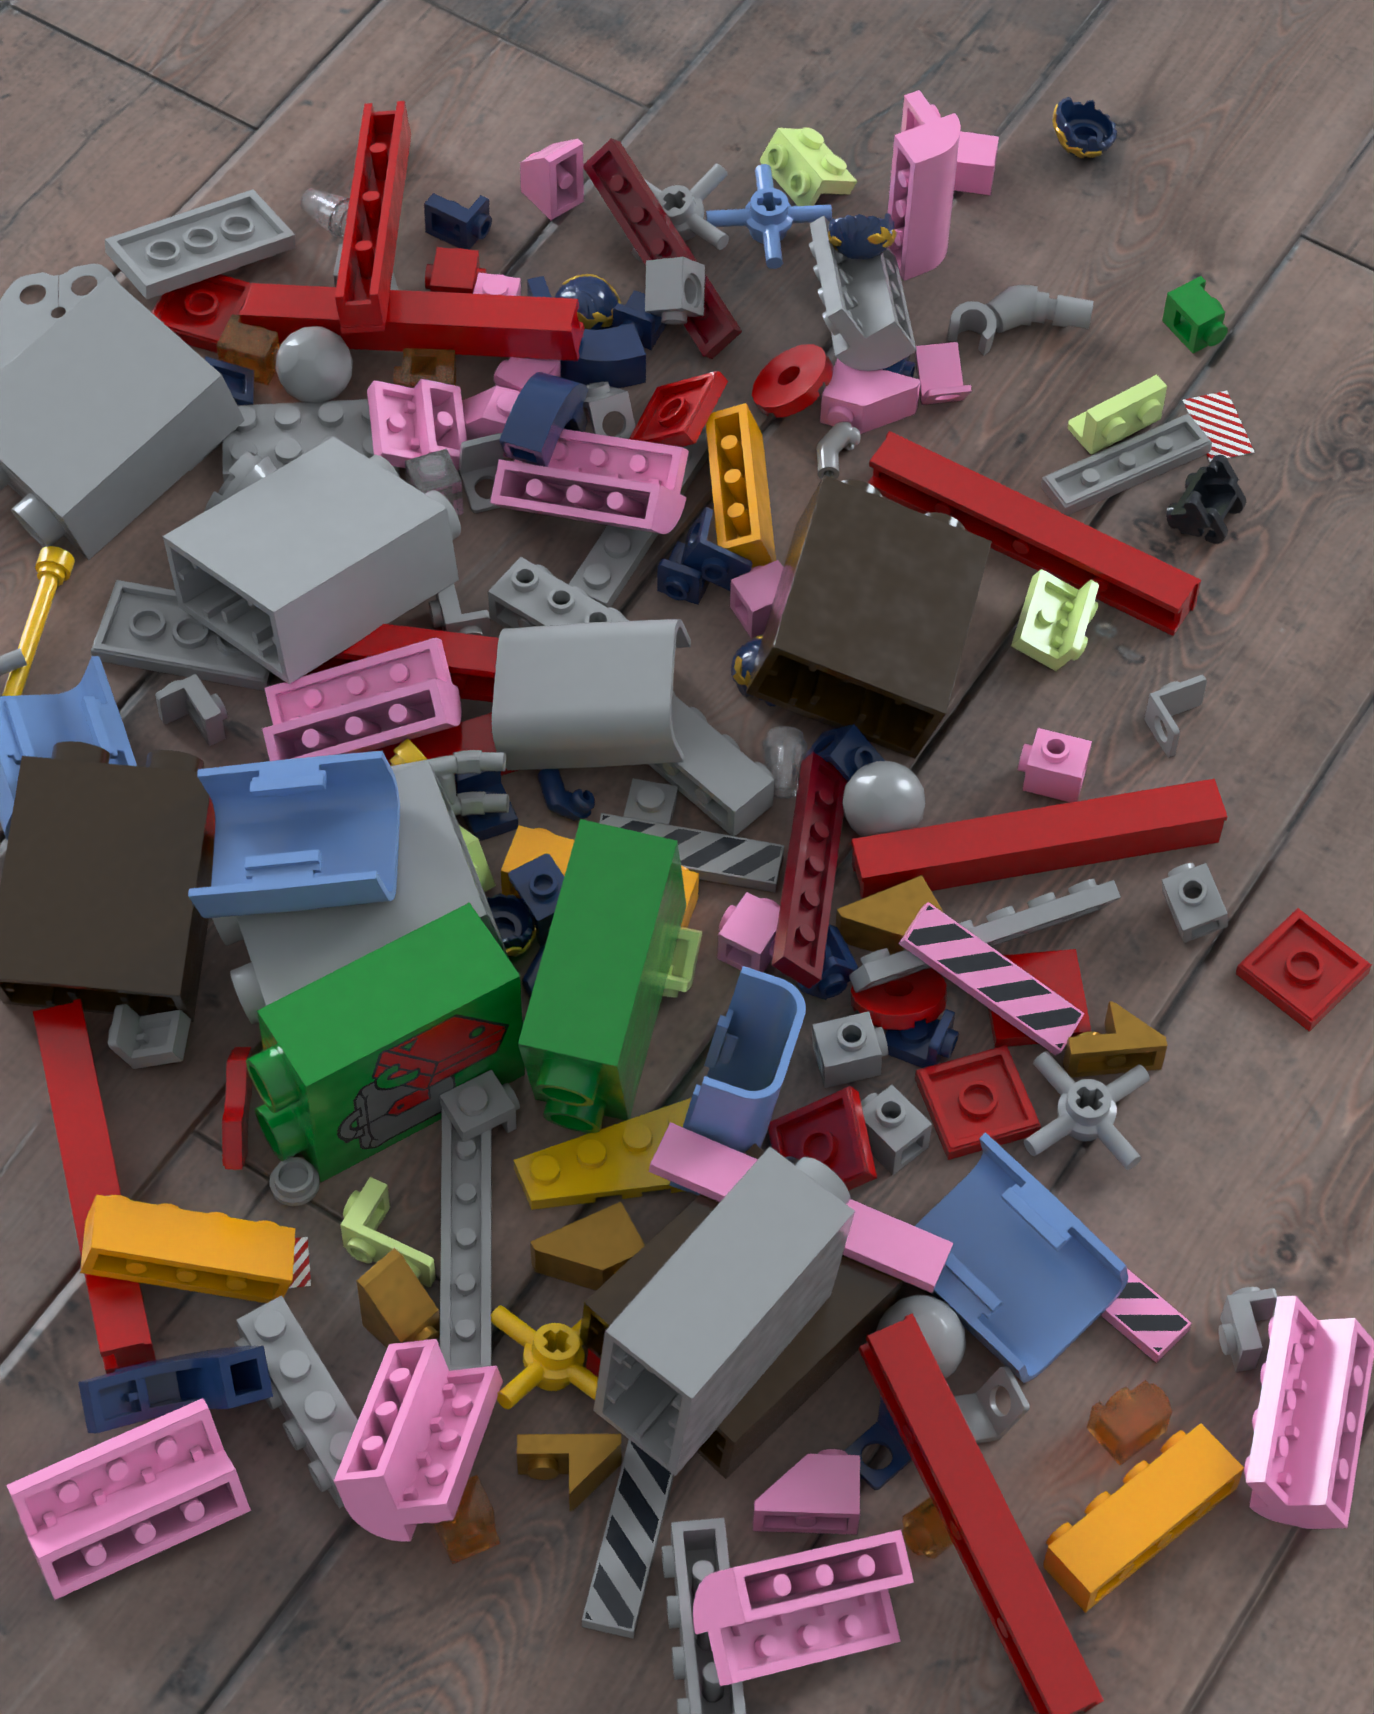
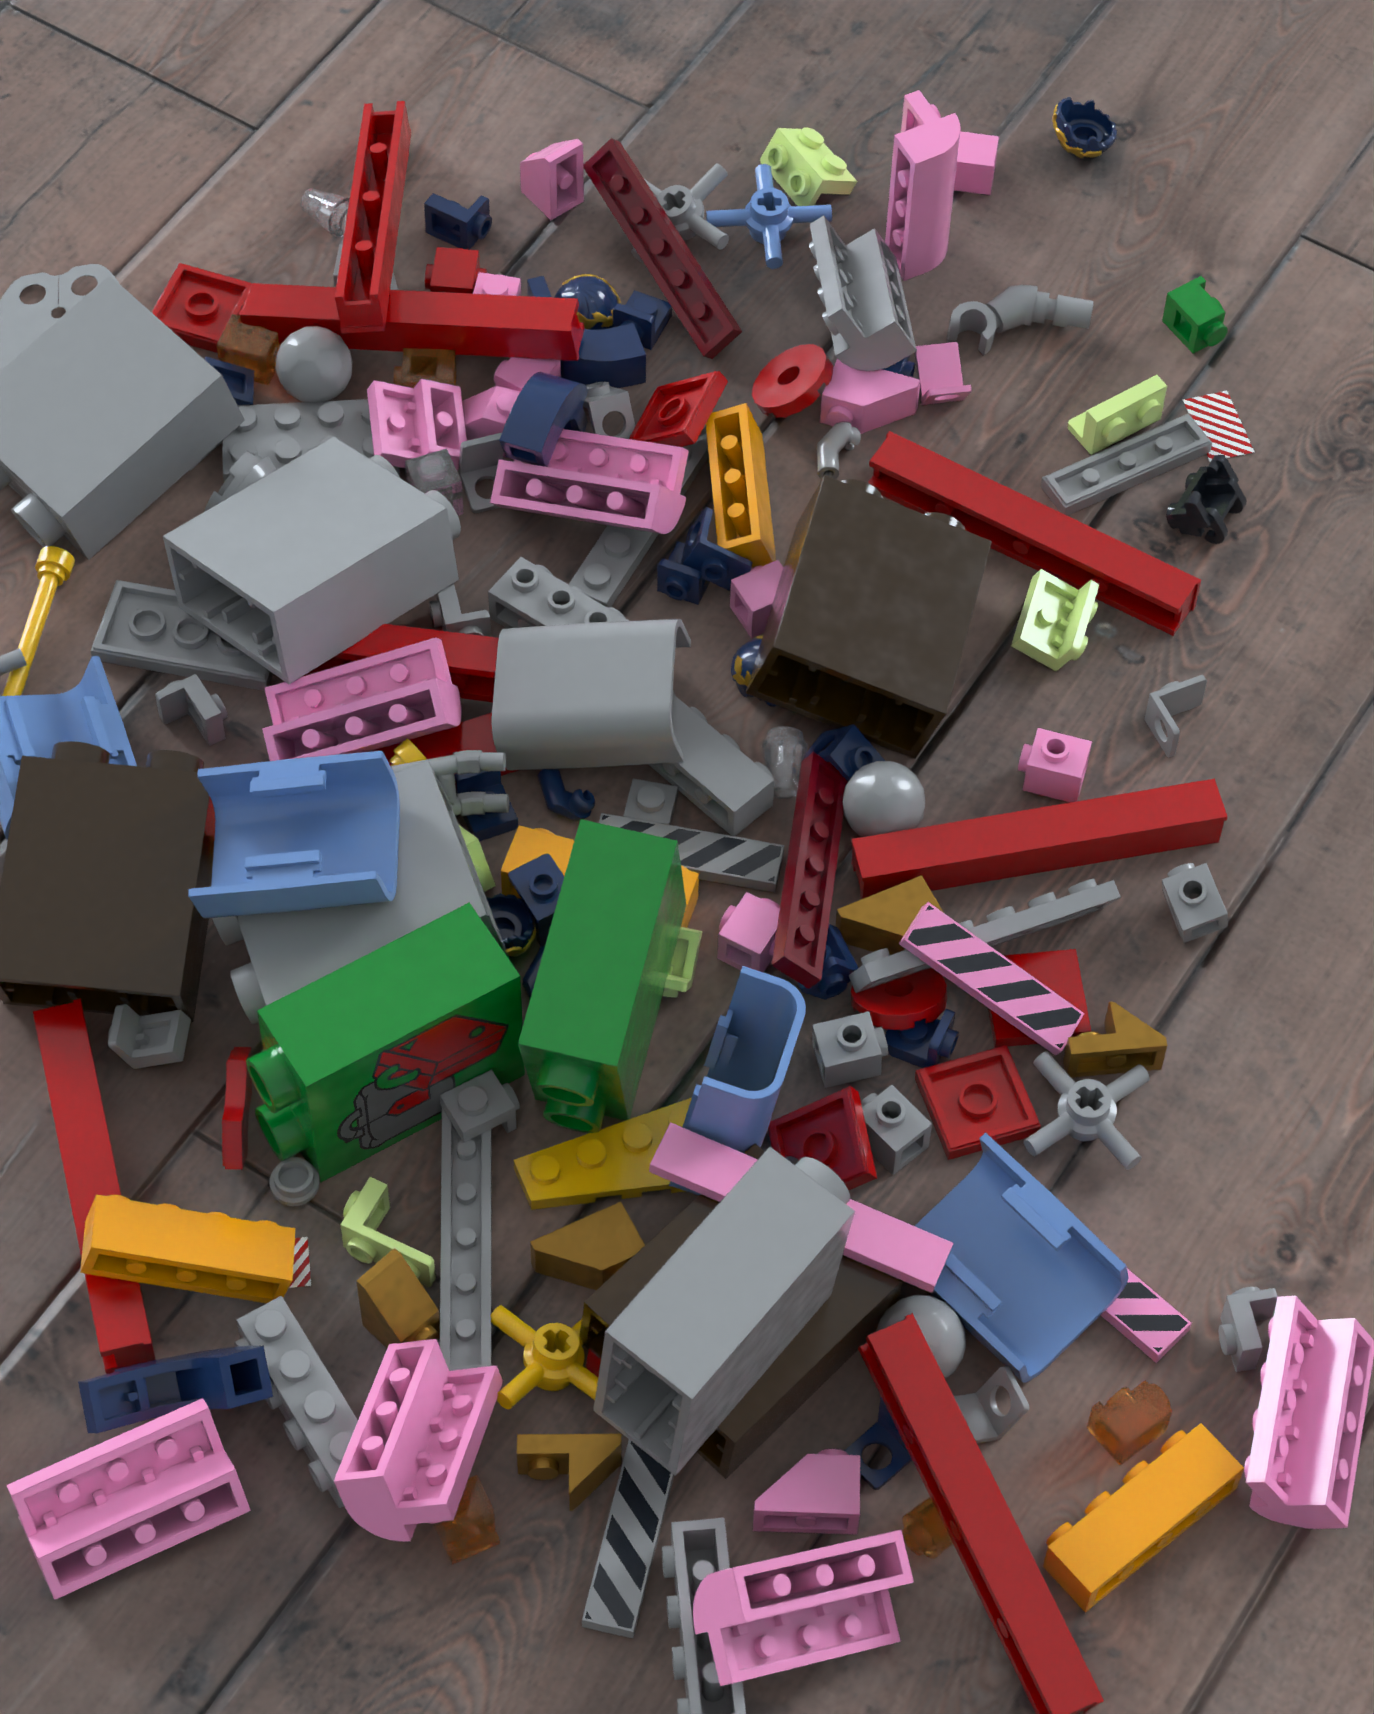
(199, 244): light grey plate -> none
(674, 289): light grey brick -> none
(861, 235): dark blue hair -> none
(1303, 969): red tile -> none

